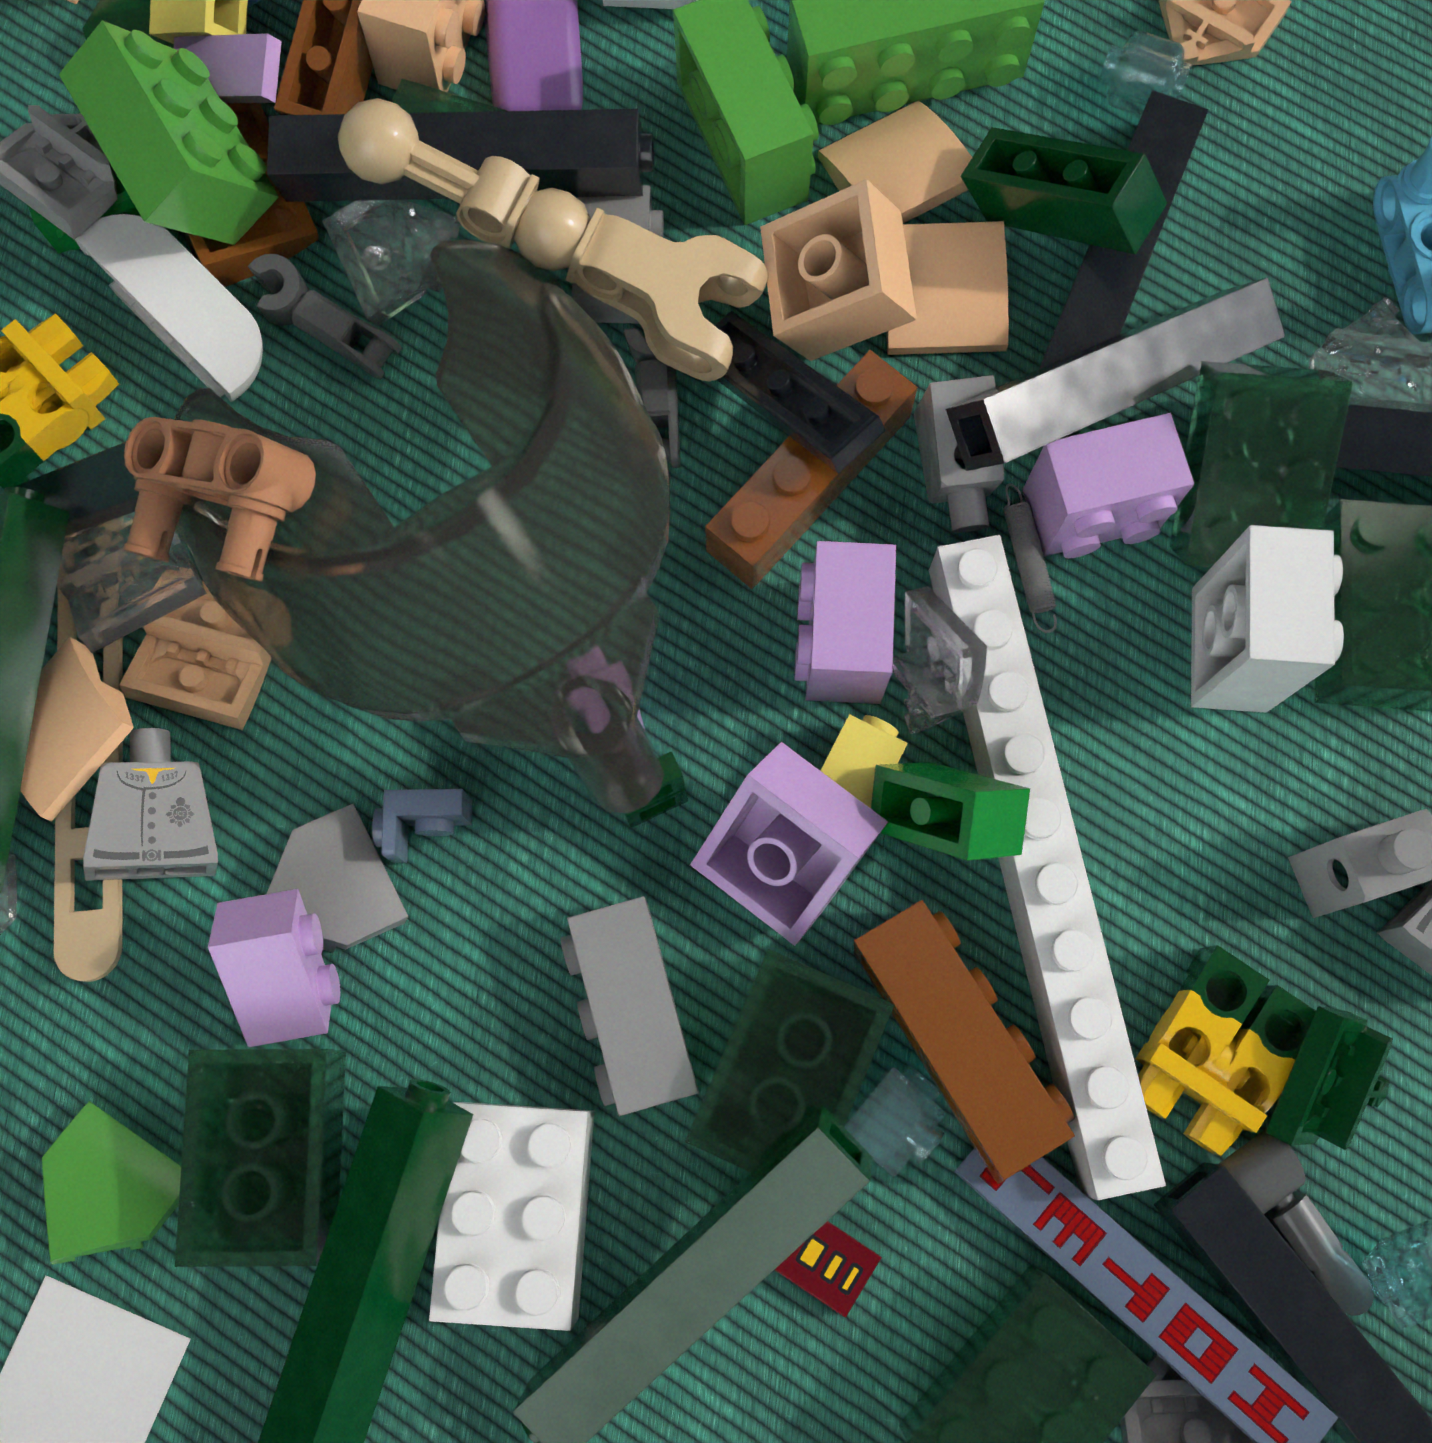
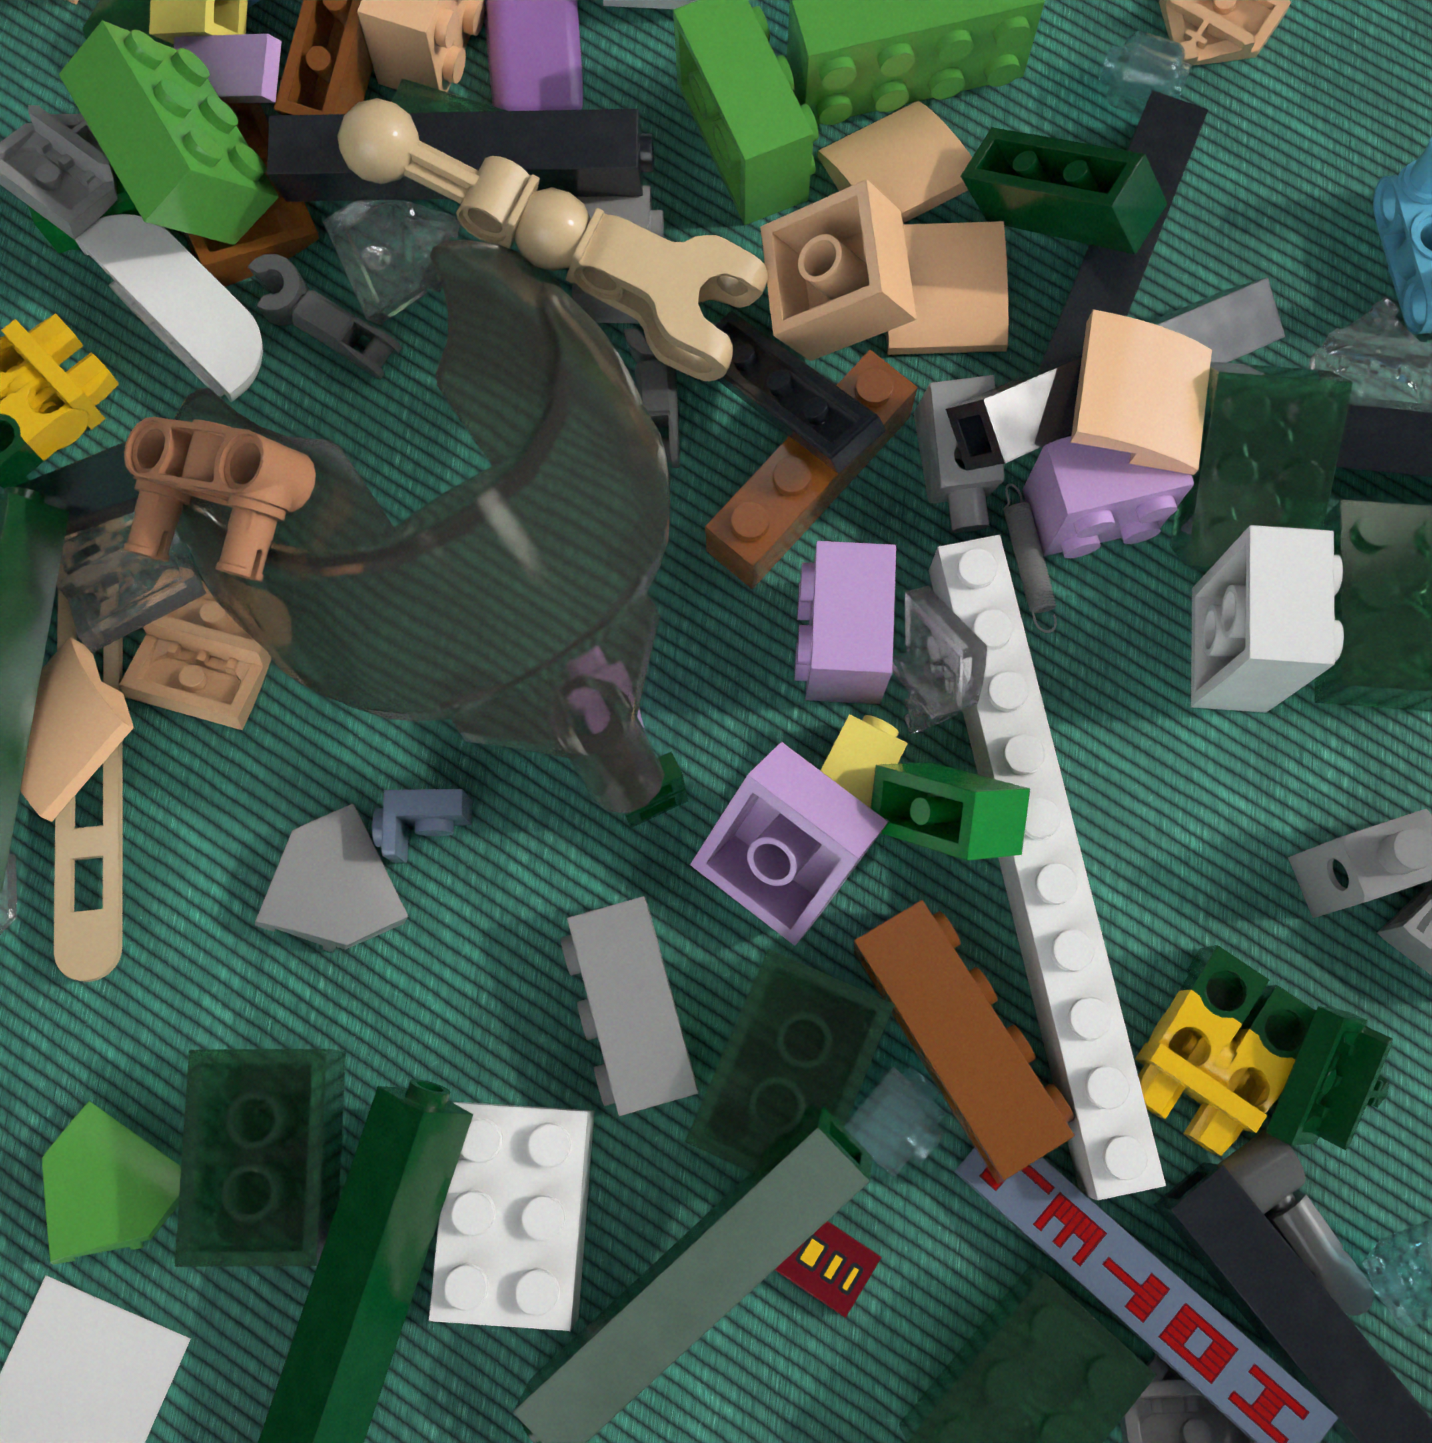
(150, 816): light grey torso -> none
(273, 967): lavender brick -> none
(1142, 392): none -> light nougat slope

